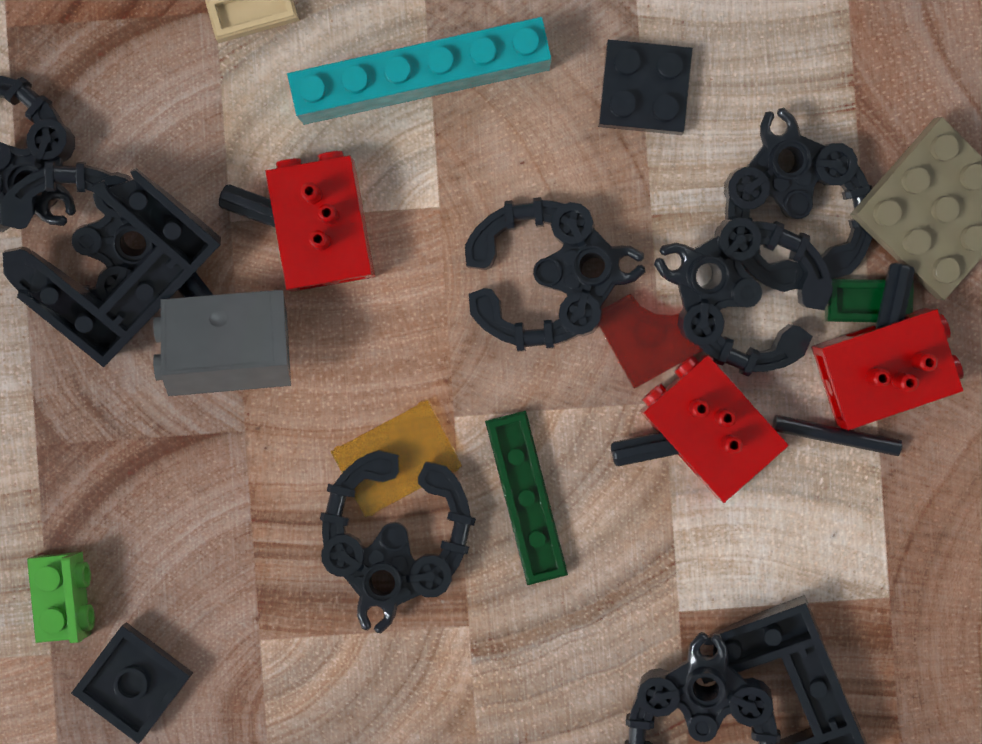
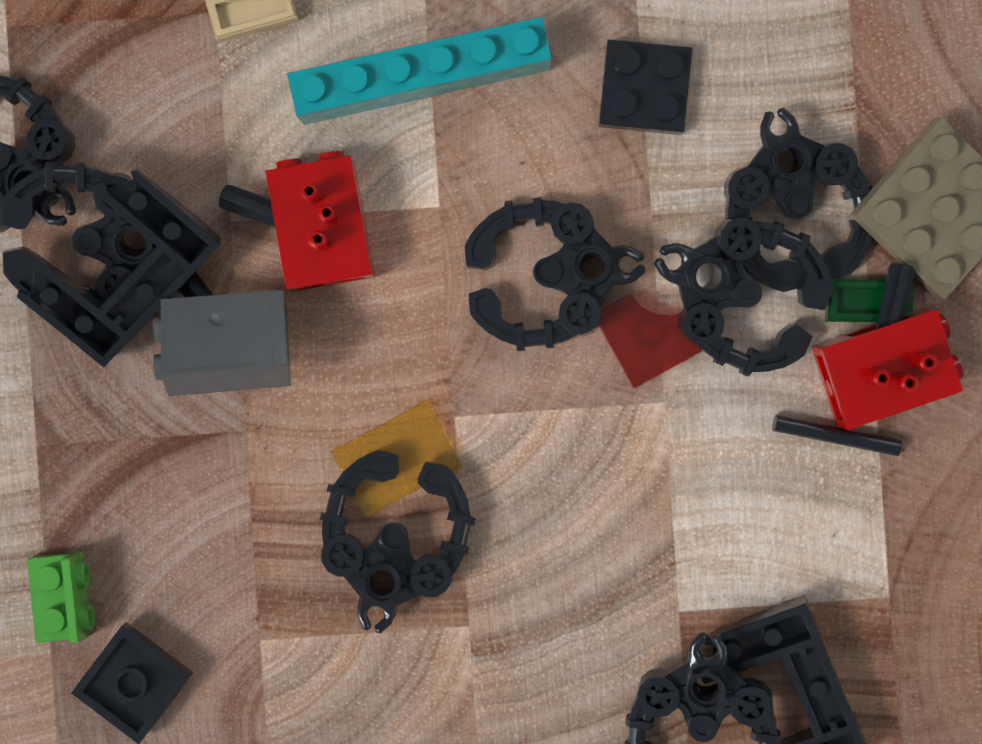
(526, 497): dark green tile -> none
(707, 426): red piece -> none

